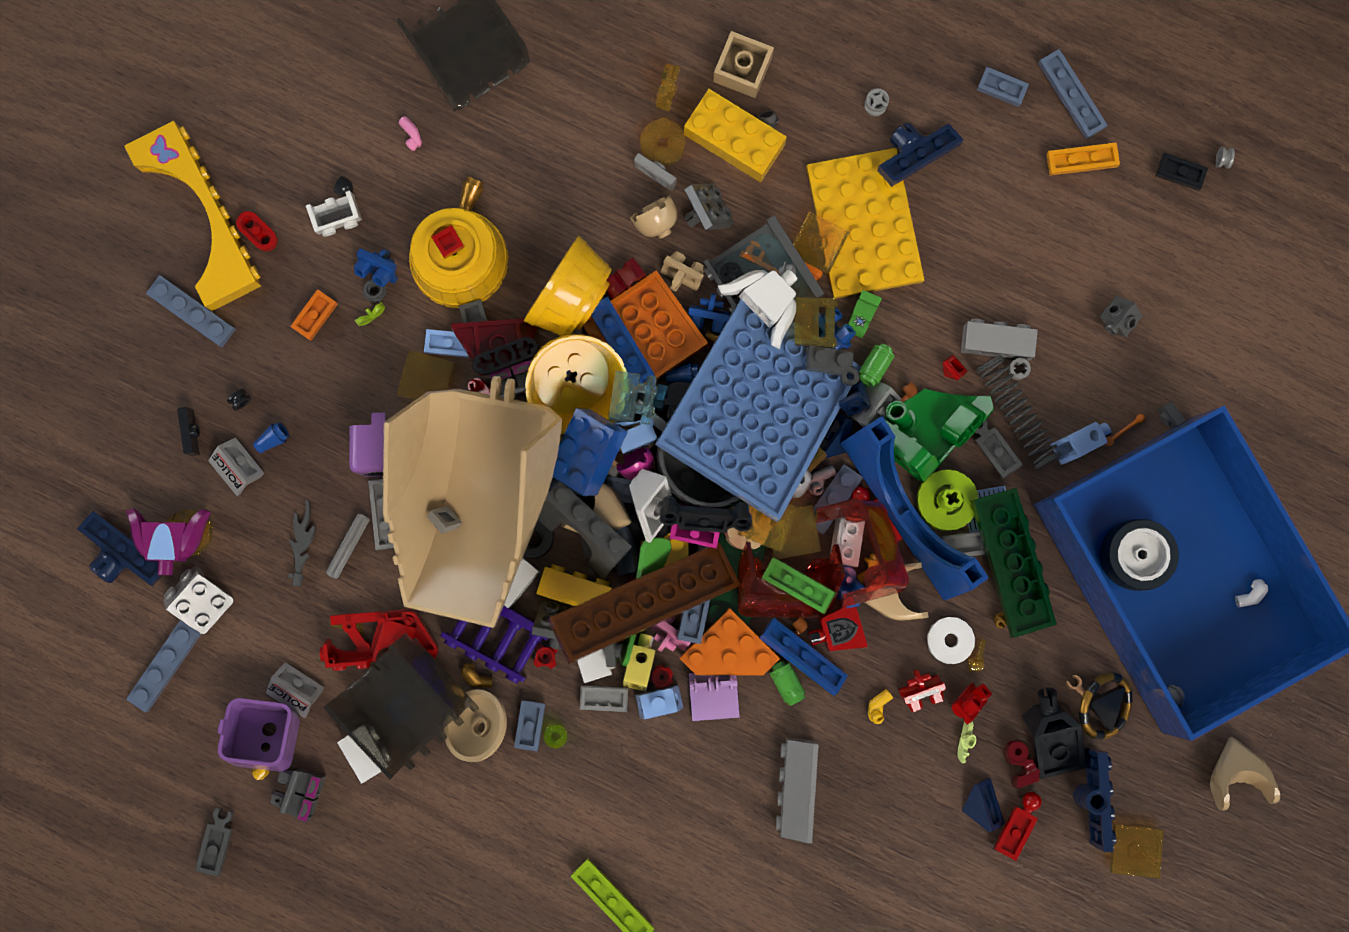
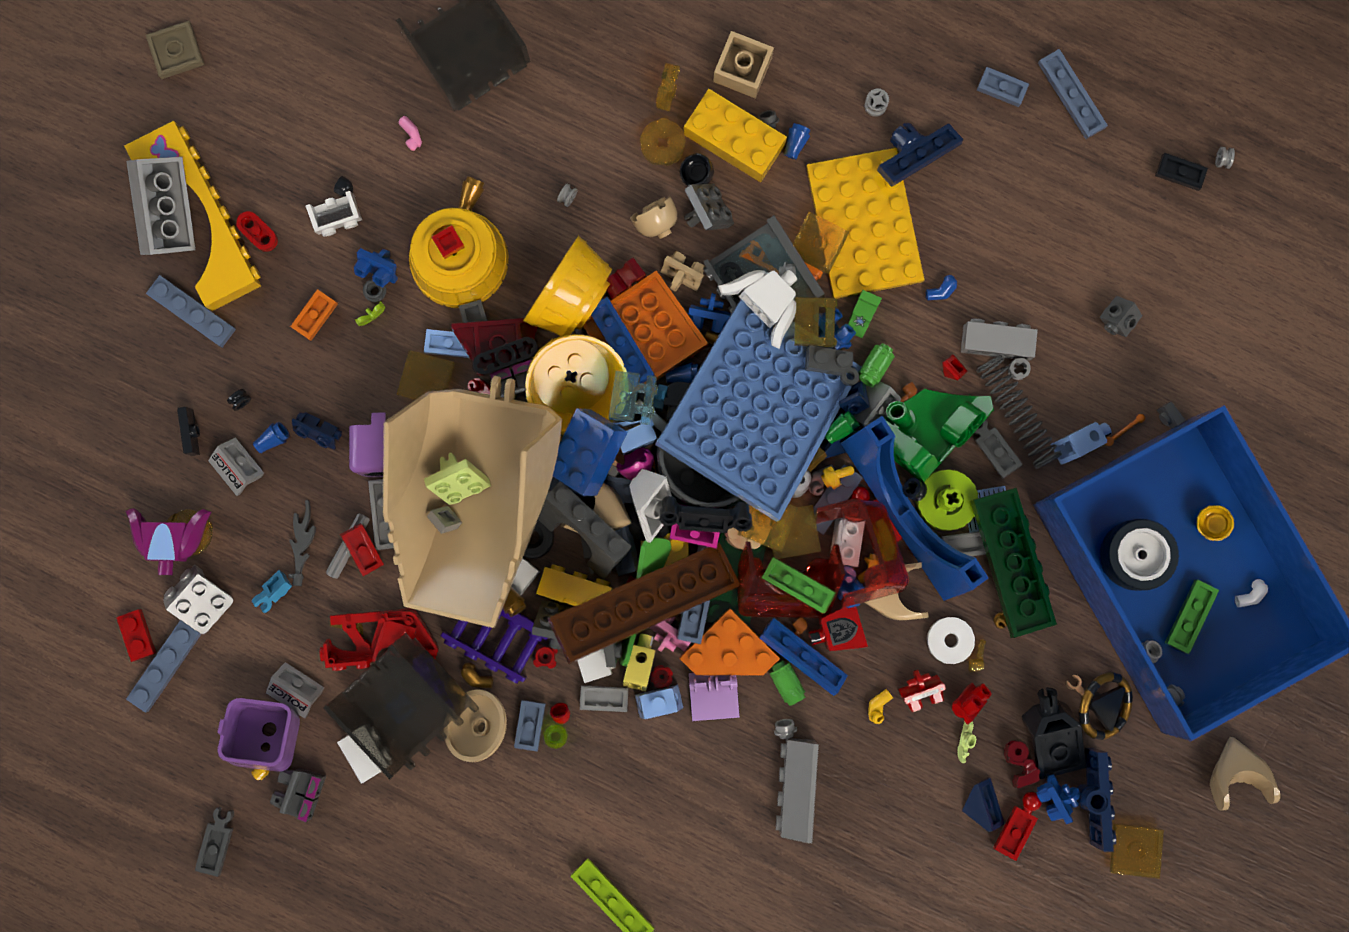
(116, 552): dark blue plate -> none
(136, 635): none -> red plate
(161, 205): none -> light grey slope
(175, 49): none -> dark tan tile
(273, 590): none -> dark azure plate
(306, 427): none -> dark blue hinge
(361, 549): none -> red plate
(456, 480): none -> yellowish green plate
(514, 603): none -> pearl gold cone
(560, 713): none -> red hinge
(567, 195): none -> light grey bush
(655, 171): light grey plate -> none
(696, 169): none -> black hair
(785, 728): none -> light grey plate
(796, 140): none -> blue cone
(832, 478): none -> yellow plate
(842, 427): none -> green cone
(921, 489): none -> black bush
(944, 291): none -> blue arm
(1064, 799): none -> blue hips
(1083, 159): light orange plate -> none
(1153, 650): none -> light grey plate
(1191, 616): none -> bright green plate
(1215, 522): none -> yellow hair

